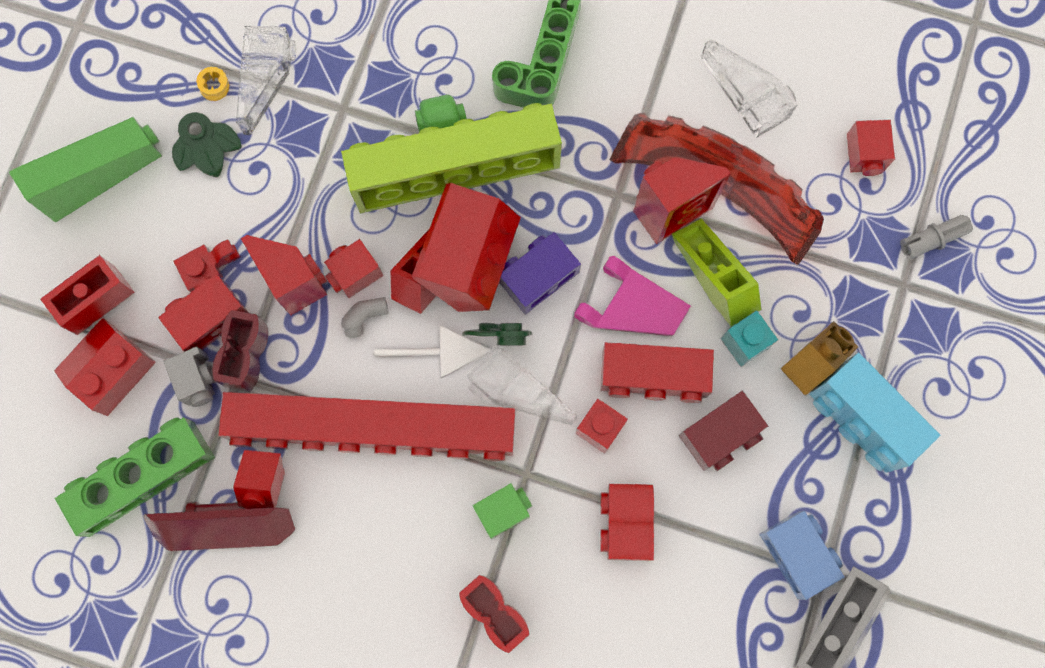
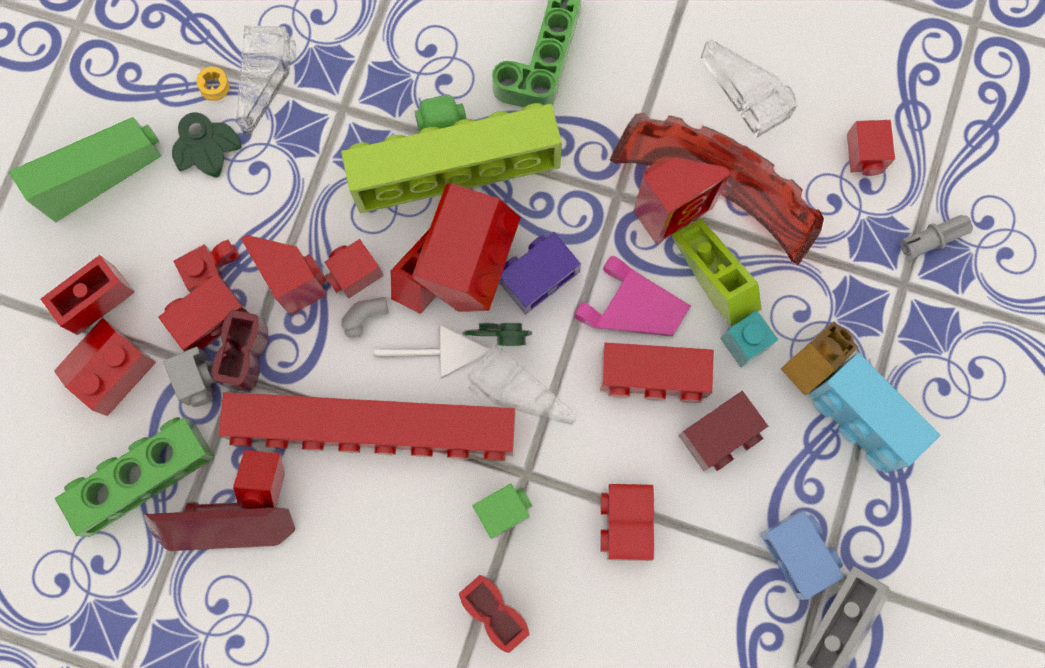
(601, 426): red brick -> none

